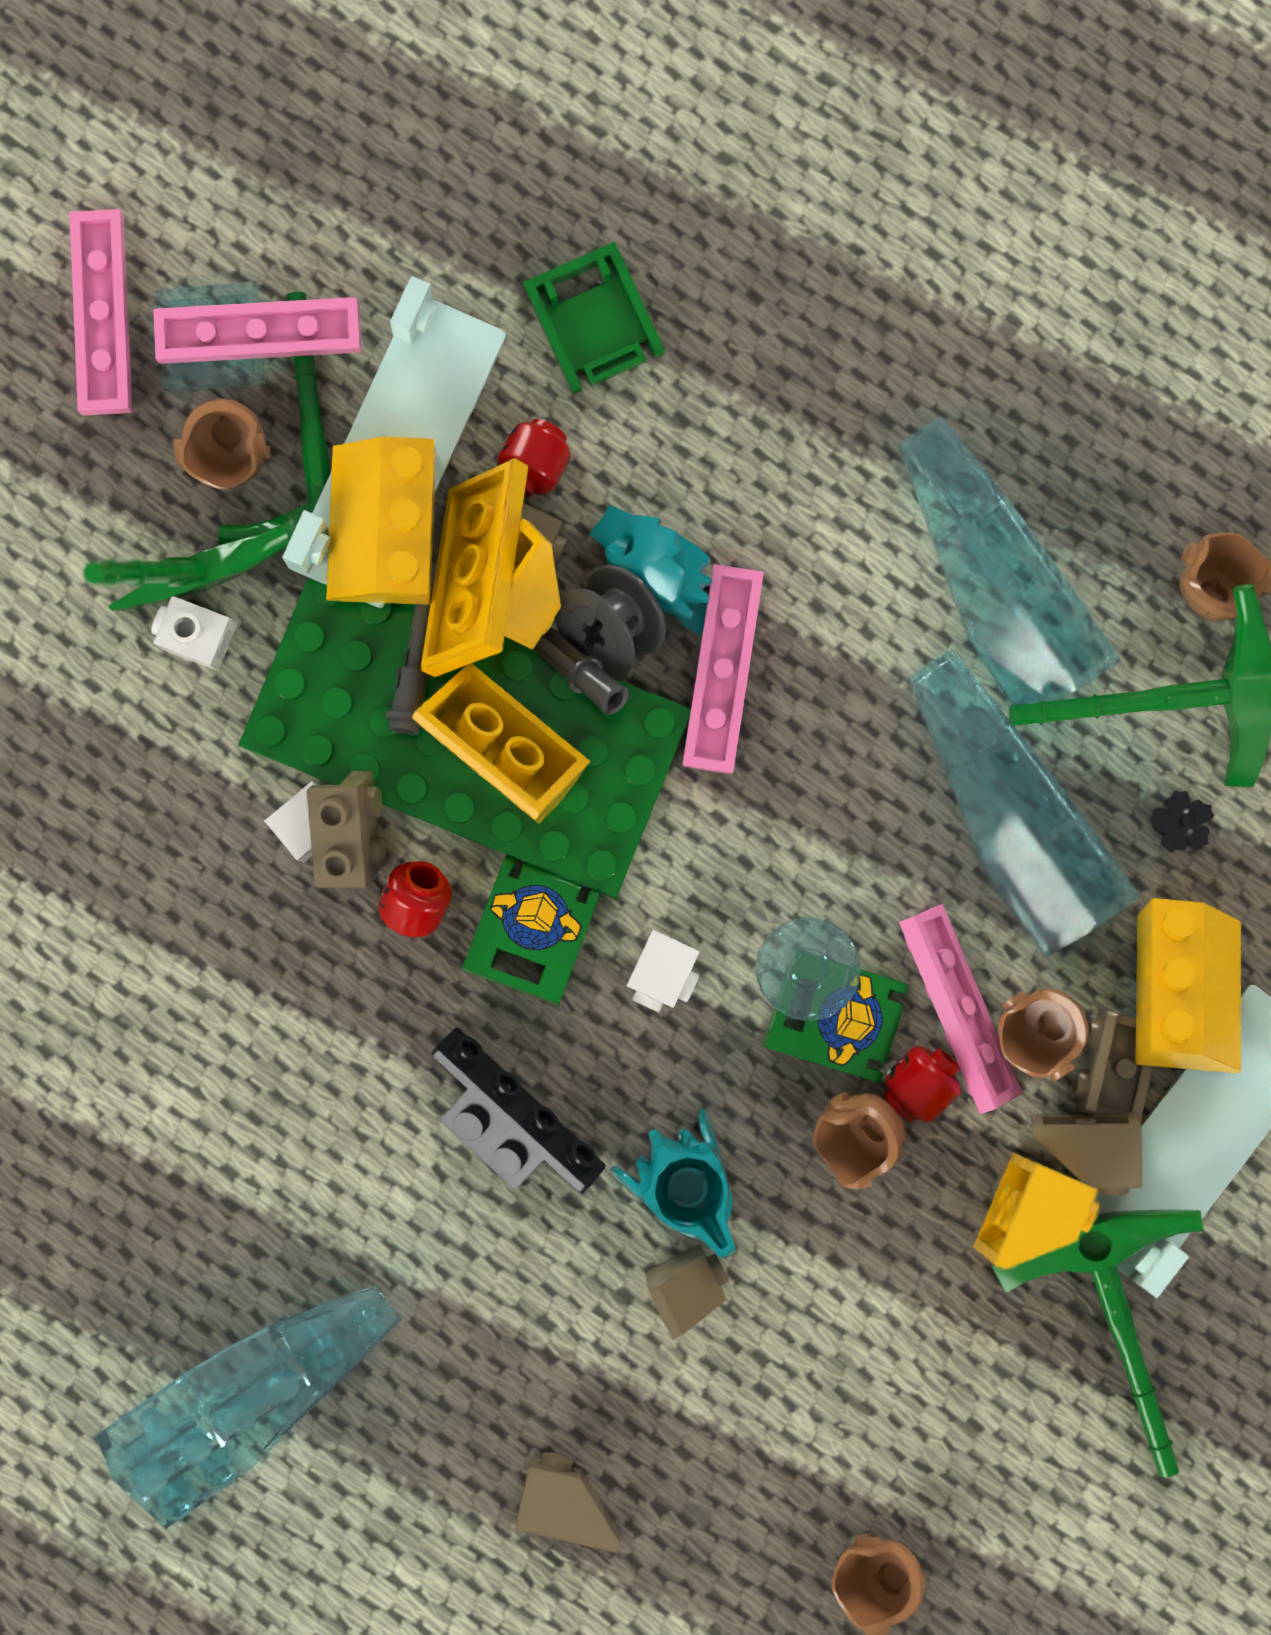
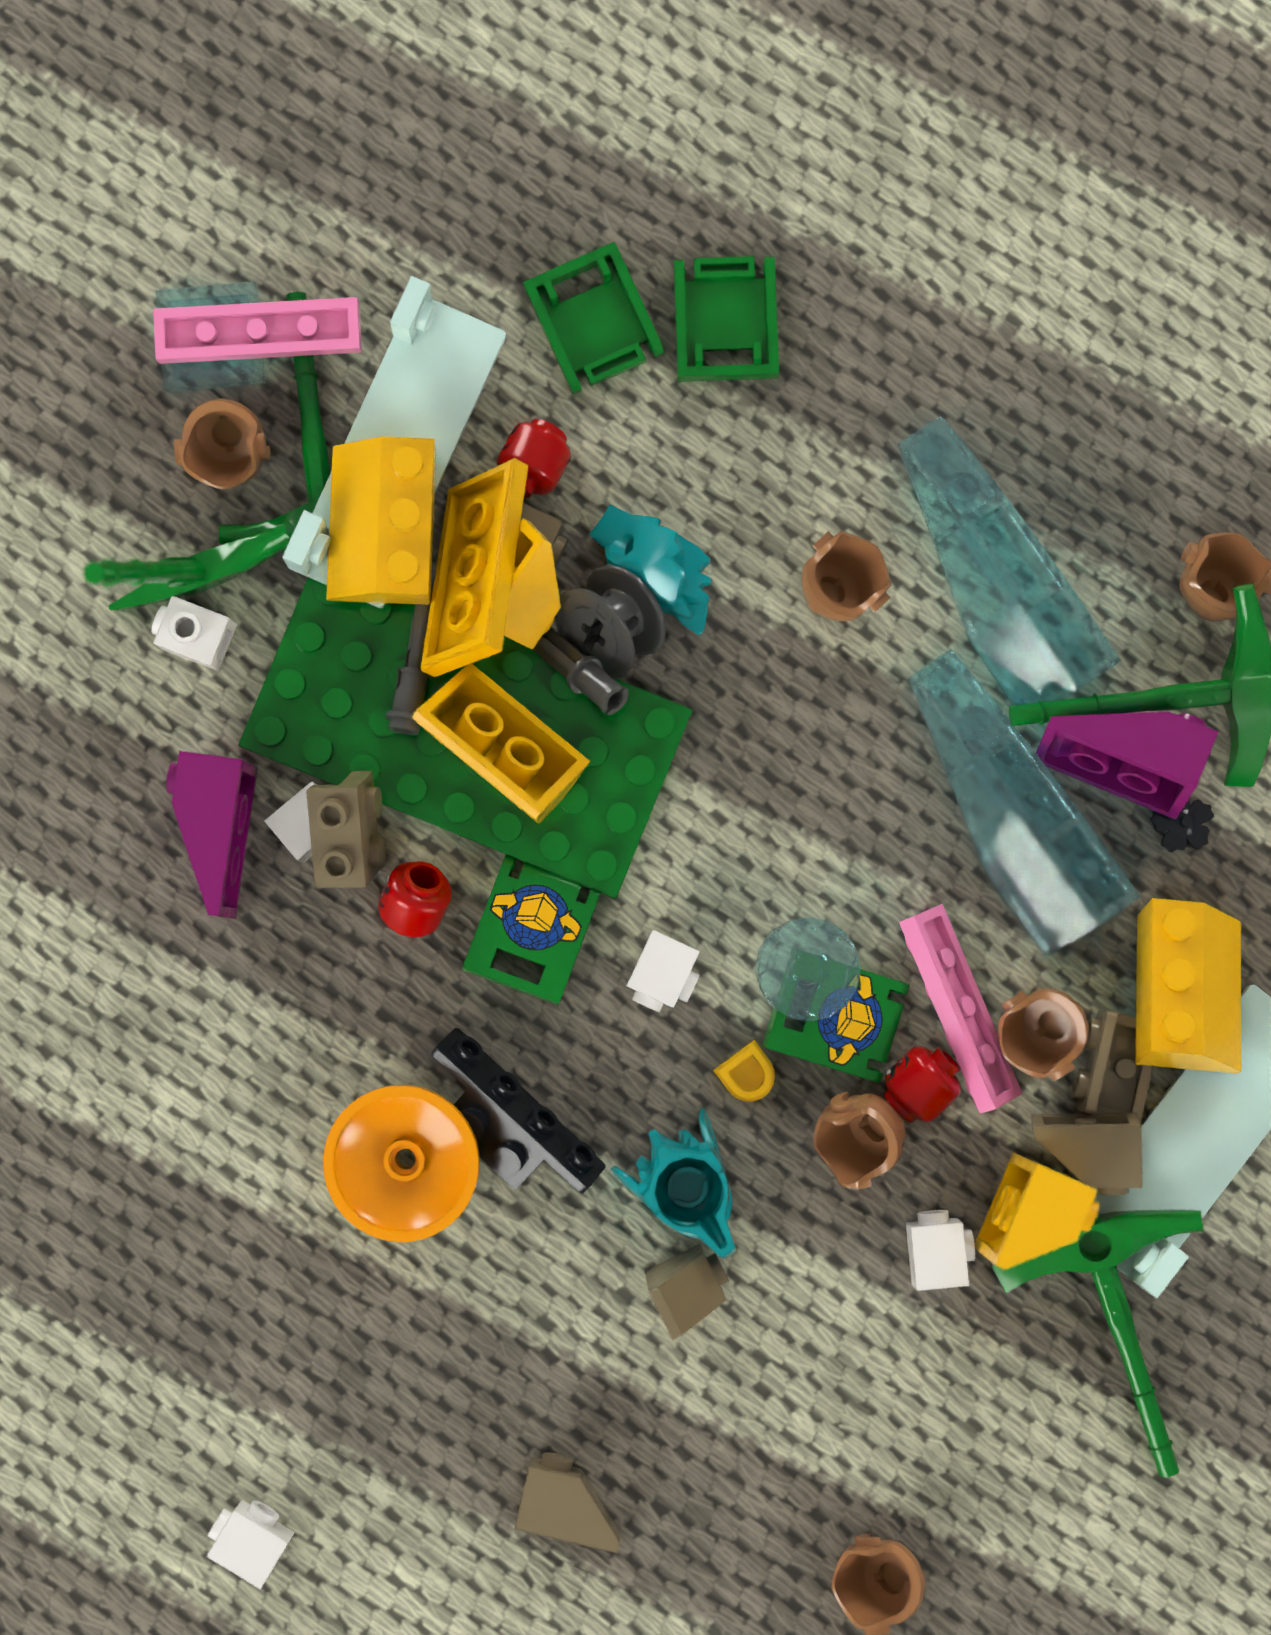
(100, 312): bright pink plate -> none
(214, 816): none -> magenta slope
(238, 1404): clear light blue wedge -> none
(249, 1541): none -> white brick
(373, 1185): none -> light orange dish
(723, 313): none -> green container
(723, 669): bright pink plate -> none
(747, 1073): none -> yellow tile
(845, 577): none -> medium nougat cap
(939, 1251): none -> white brick
(1136, 756): none -> magenta slope

